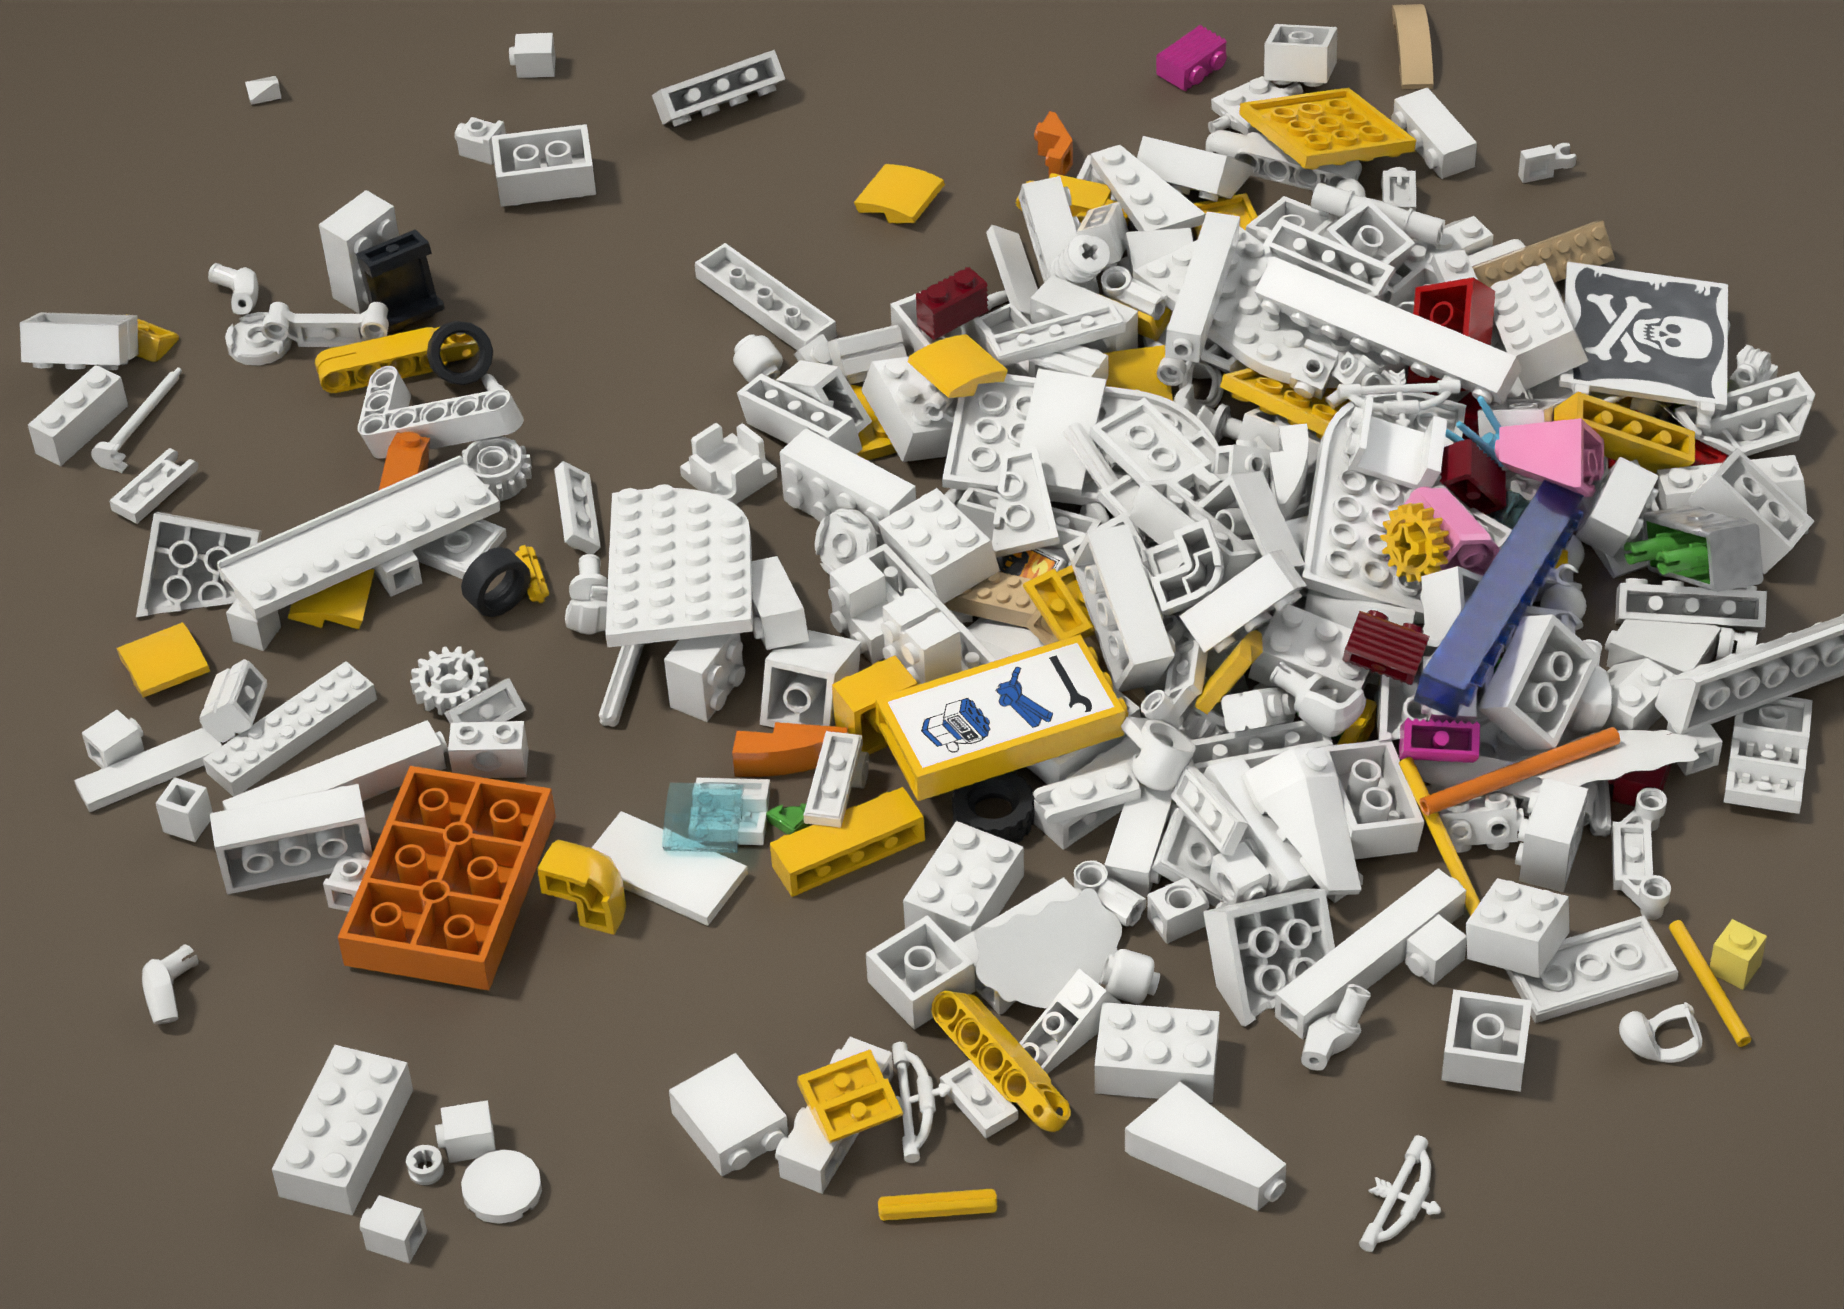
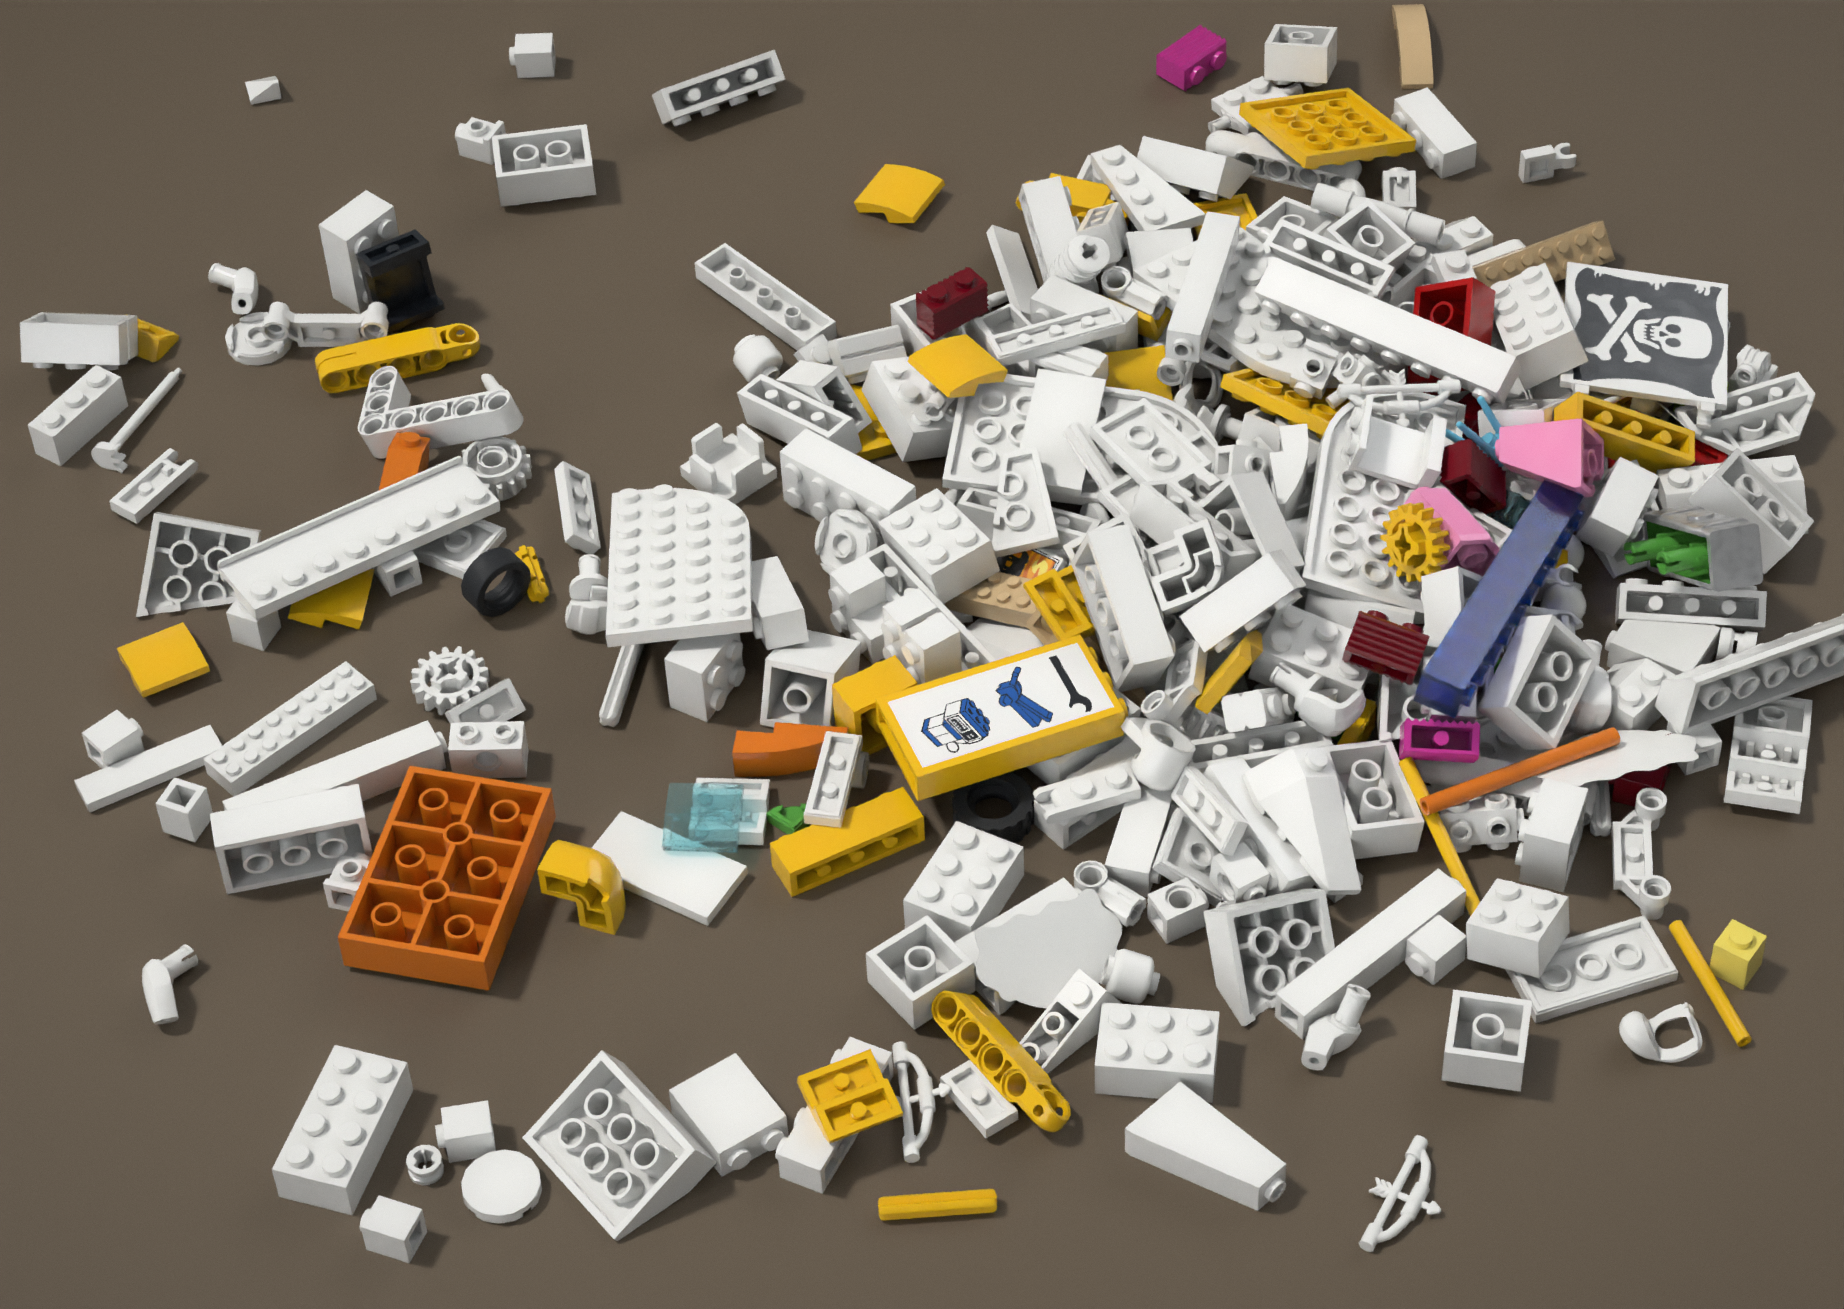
(233, 701): white brick -> none
(482, 364): black tyre -> none
(618, 1147): none -> white slope
(1054, 144): orange slope -> none

